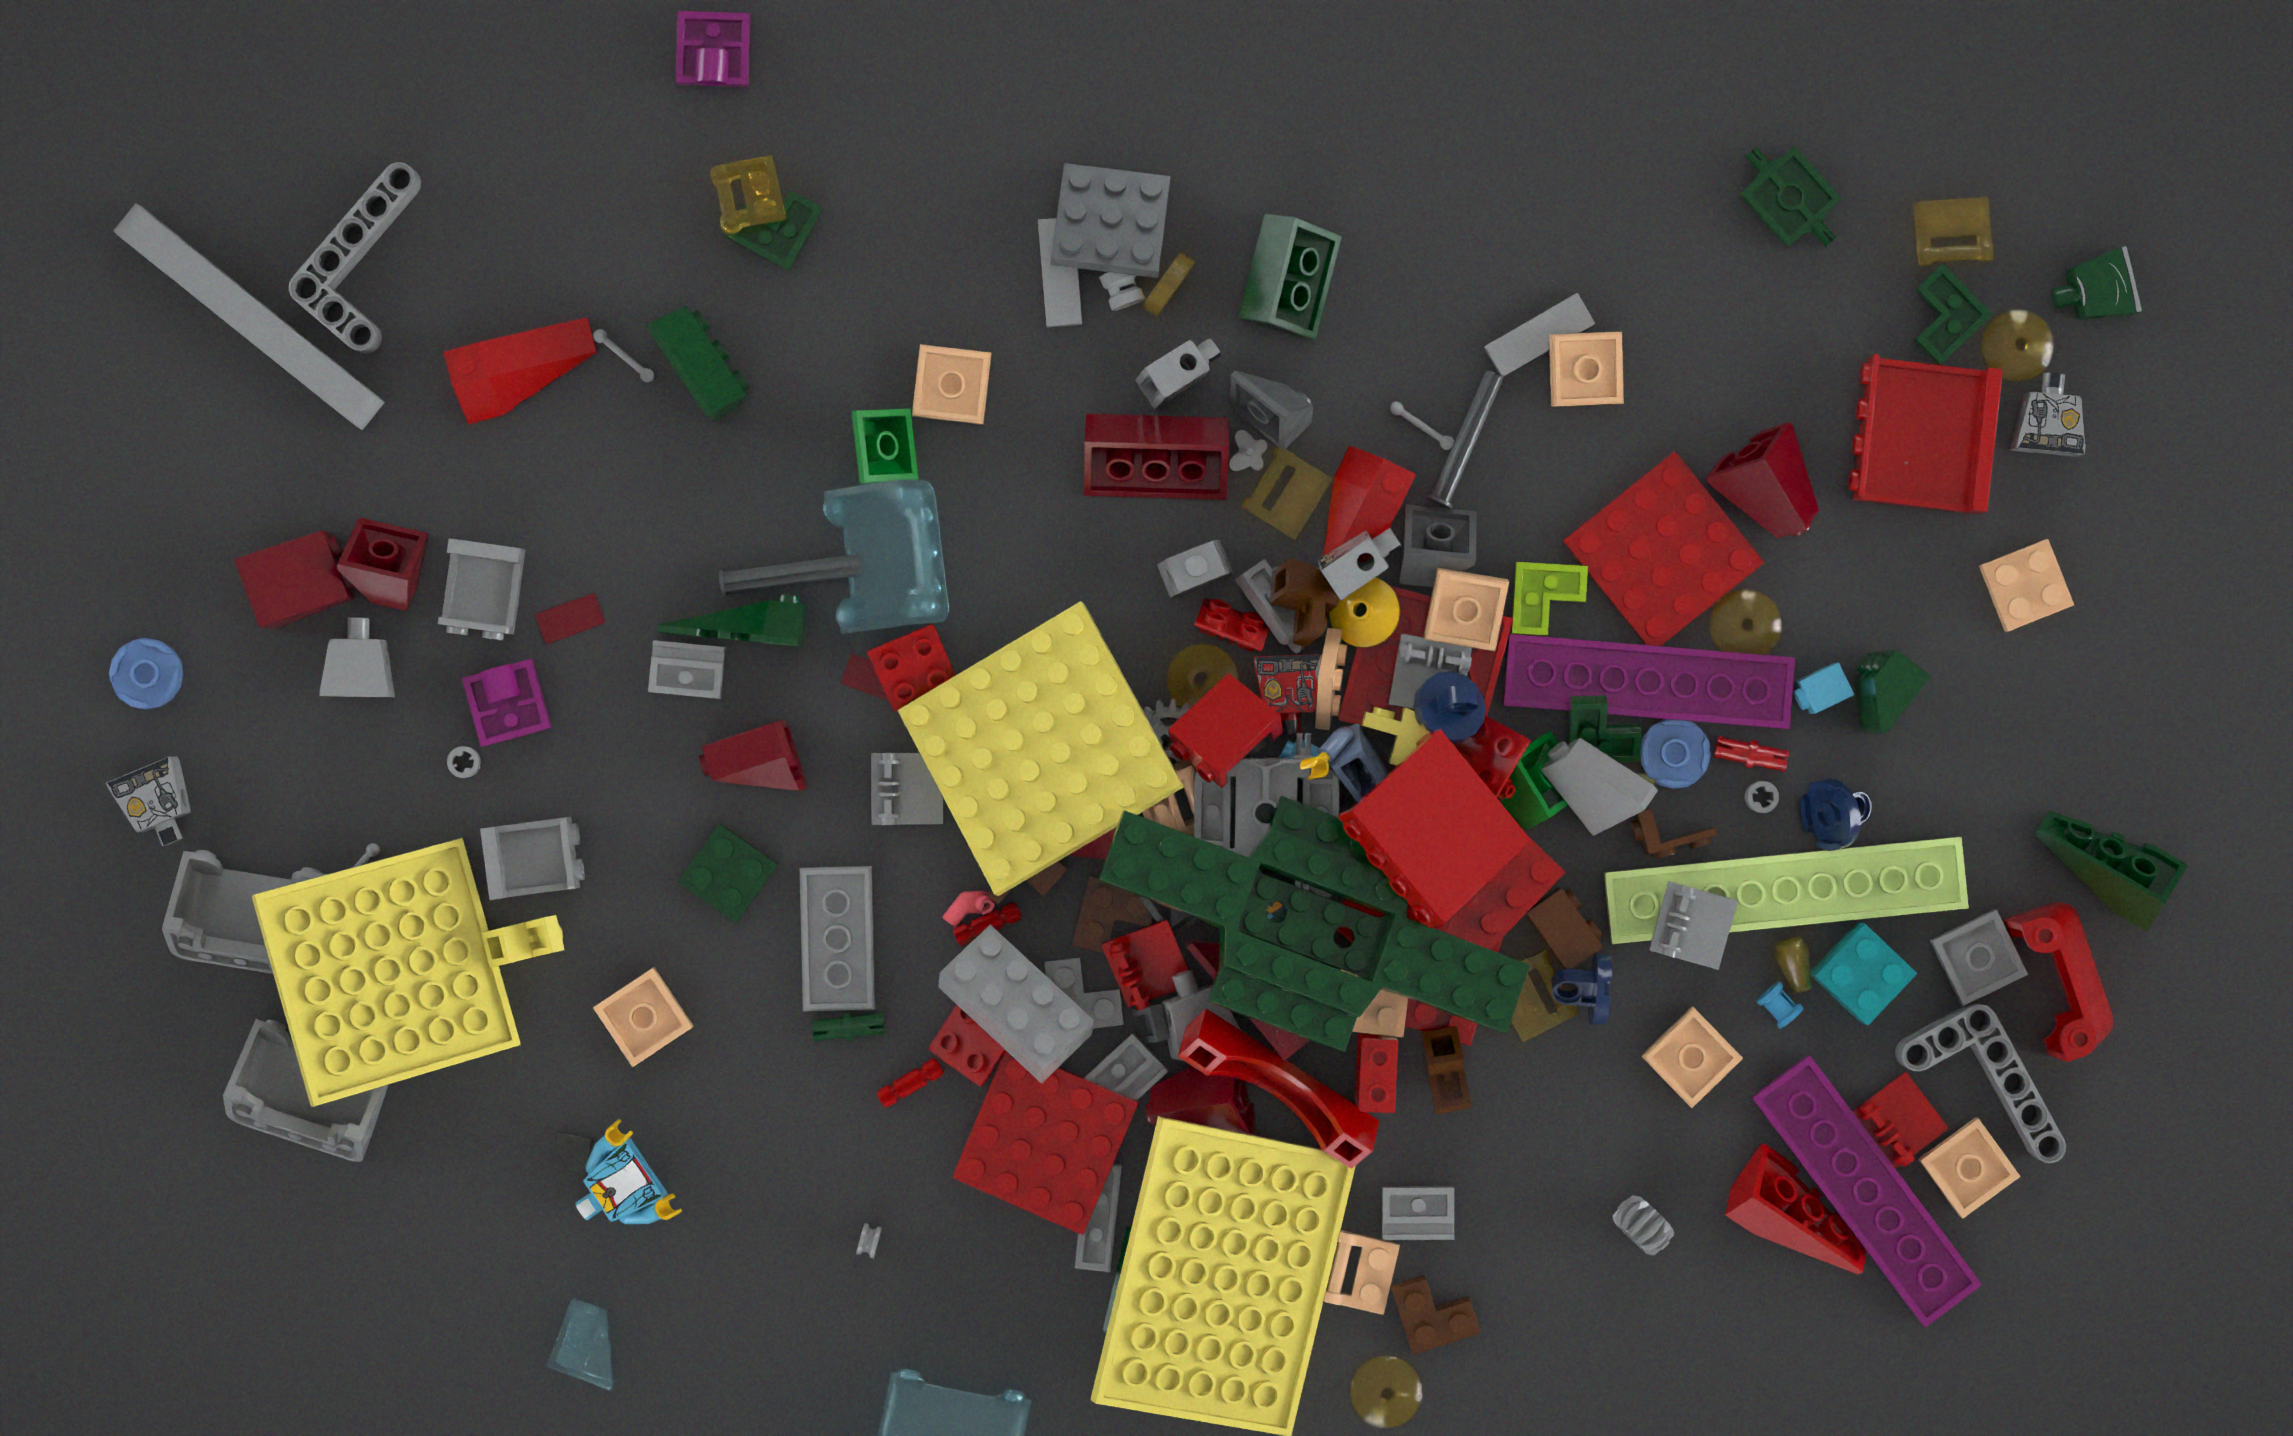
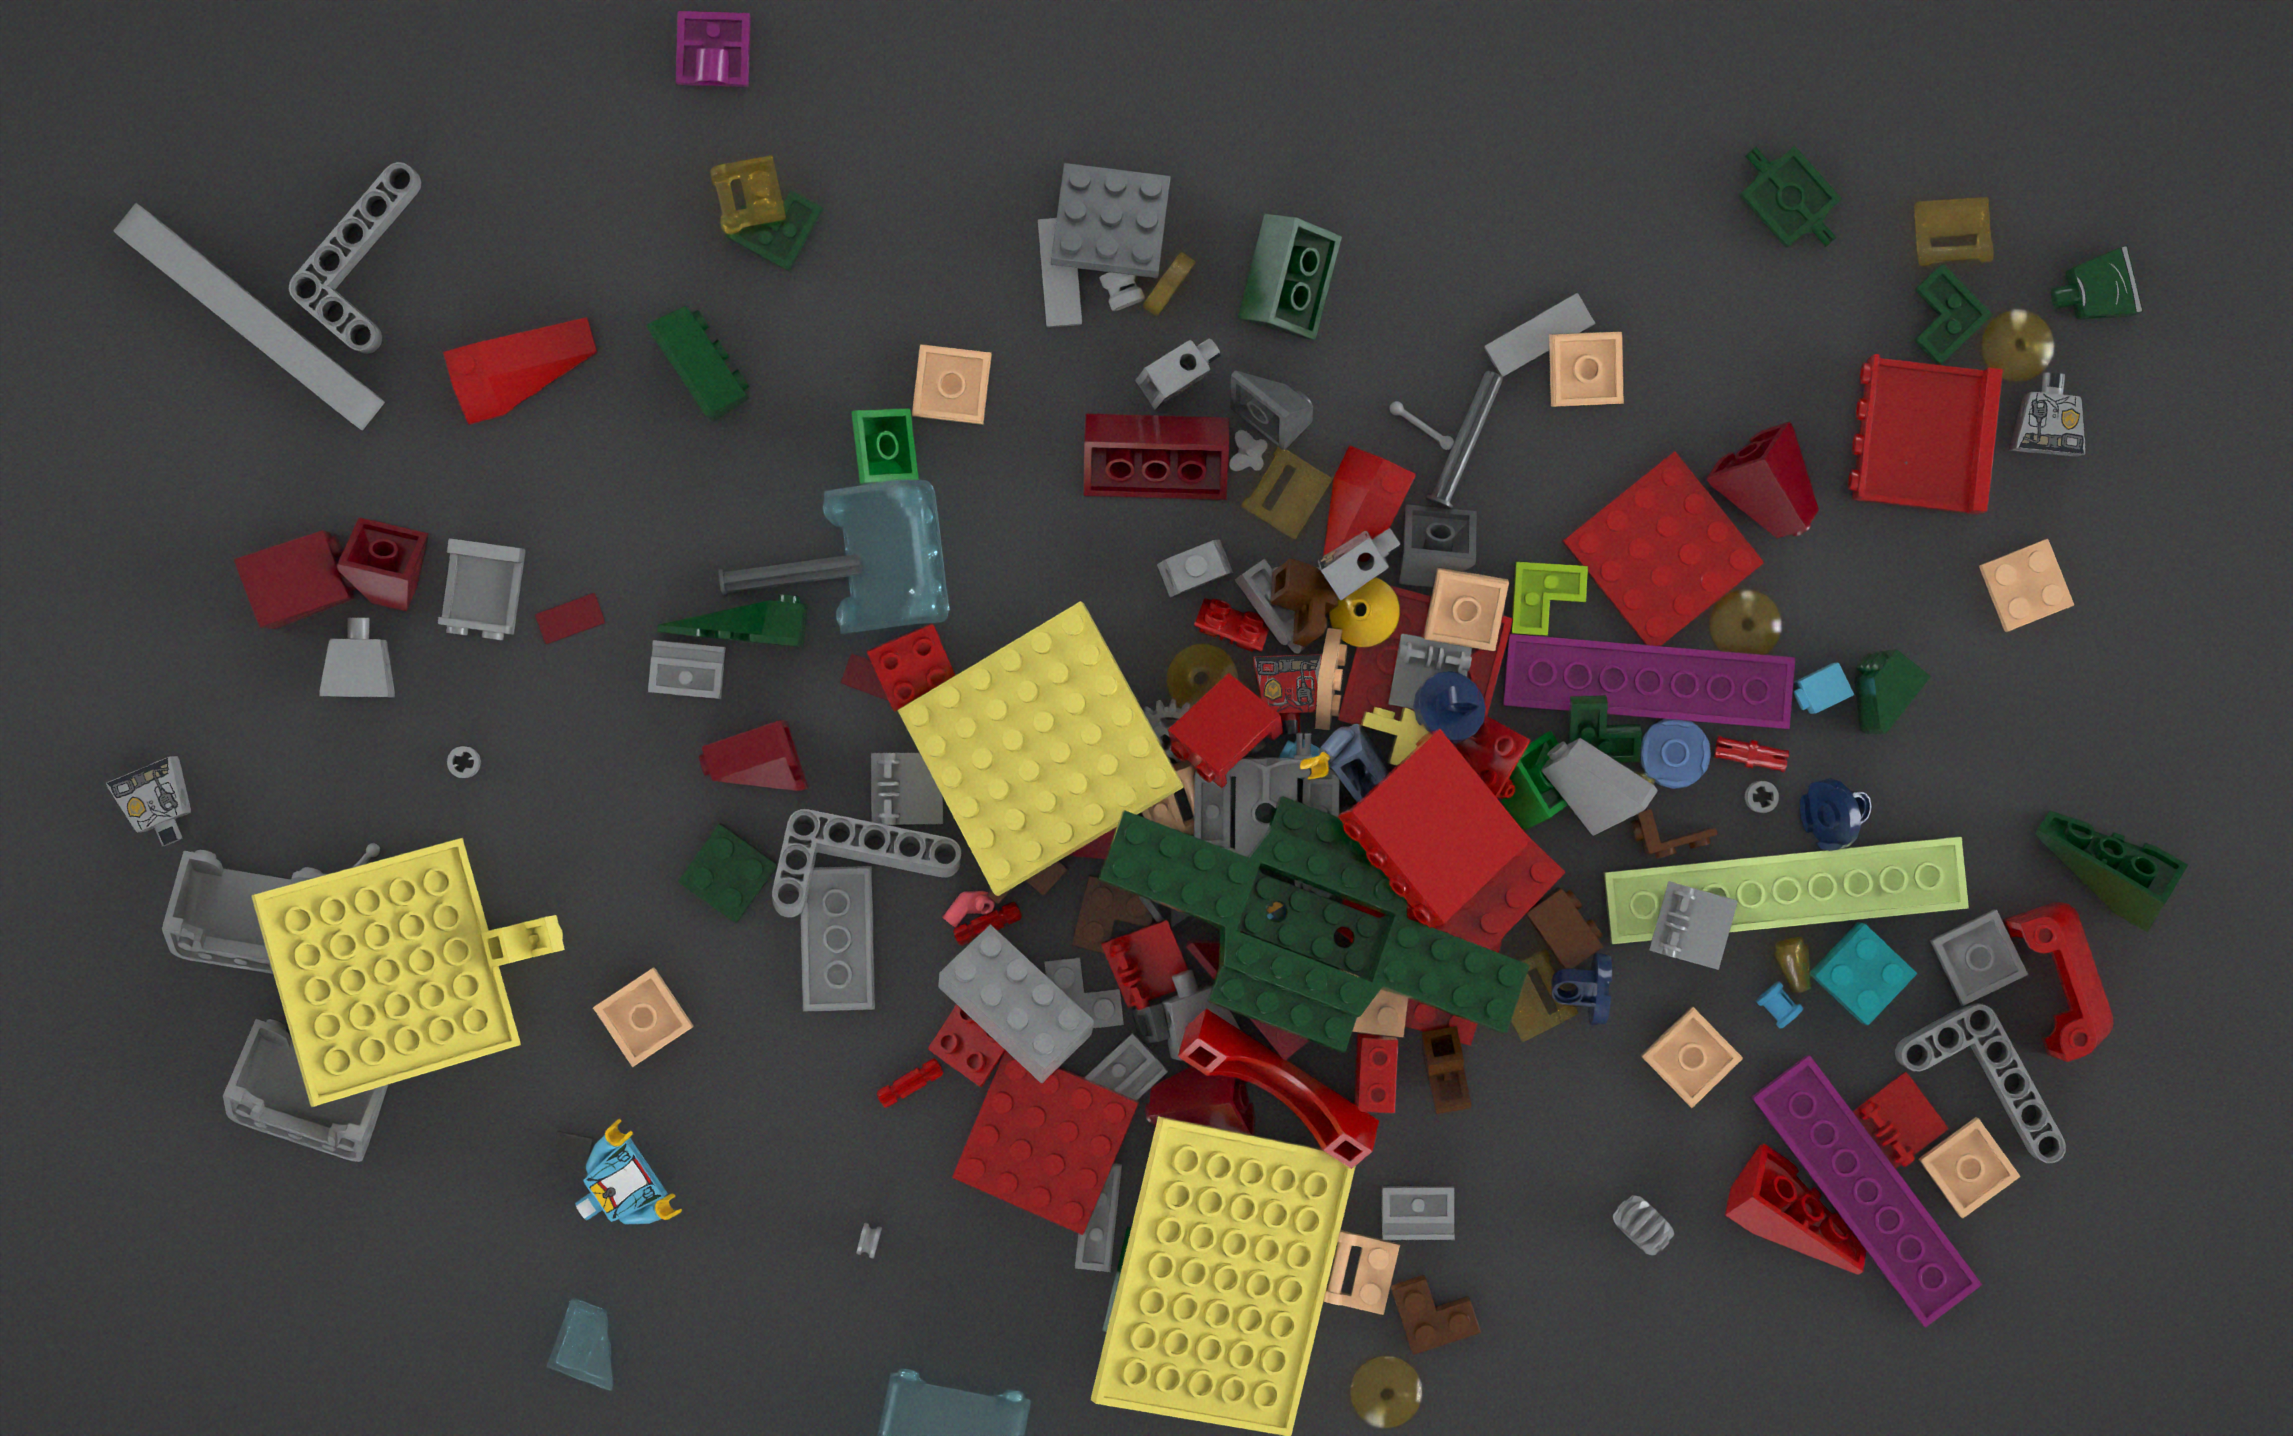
(146, 673): medium blue tile -> none
(506, 702): magenta plate -> none
(531, 857): light grey panel -> none
(646, 374): light grey hinge -> none
(848, 1027): dark green pin -> none
(855, 849): none -> light grey beam

